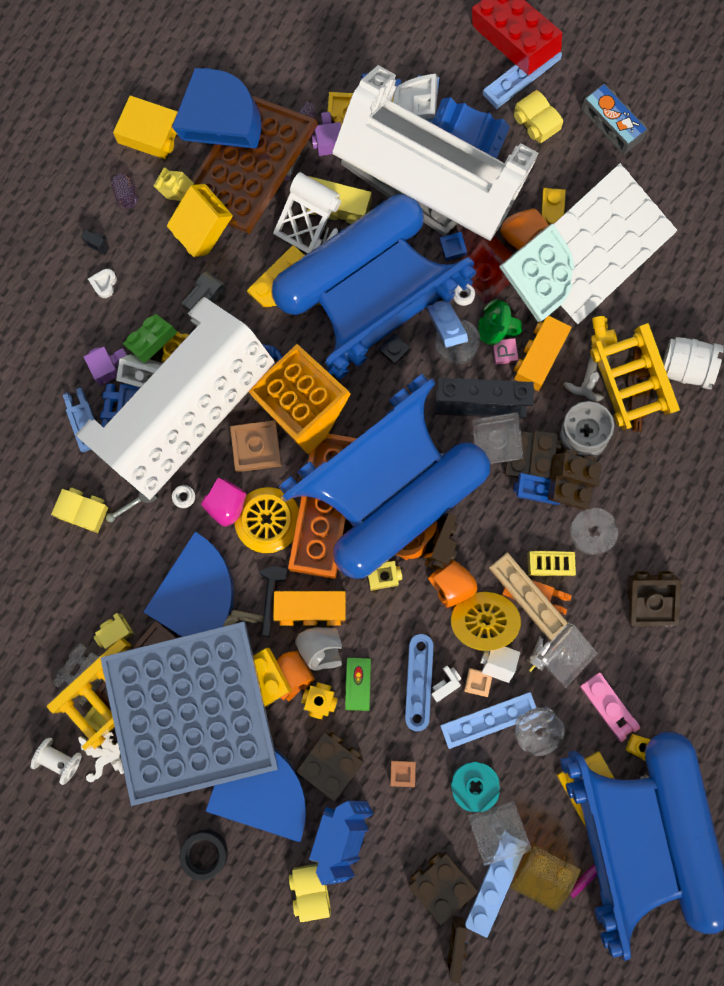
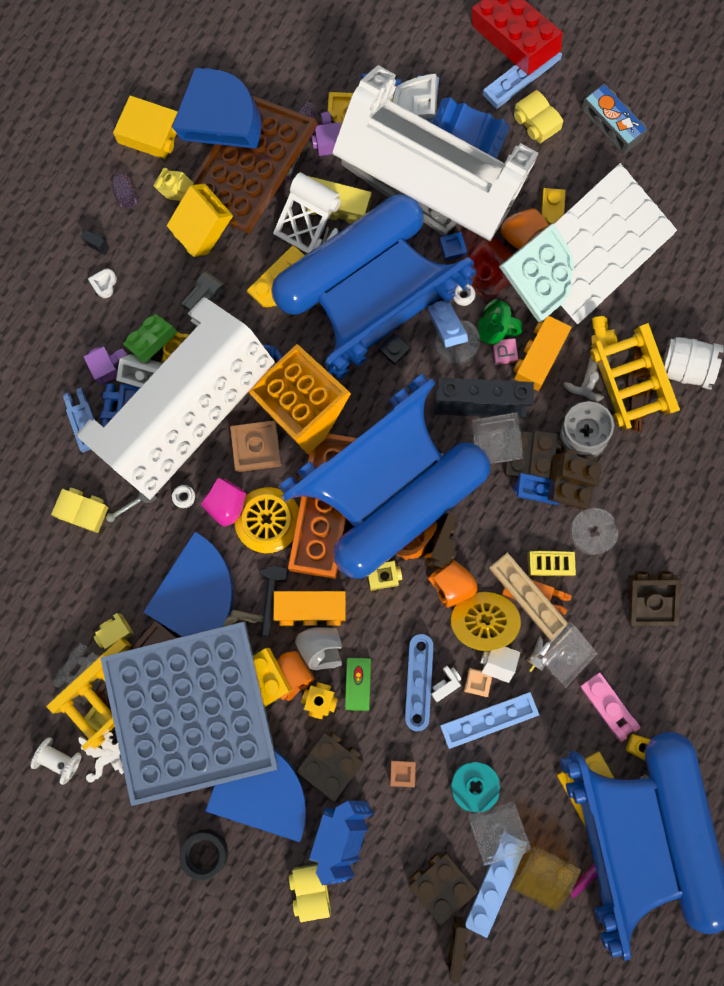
(533, 720): clear plate -> none

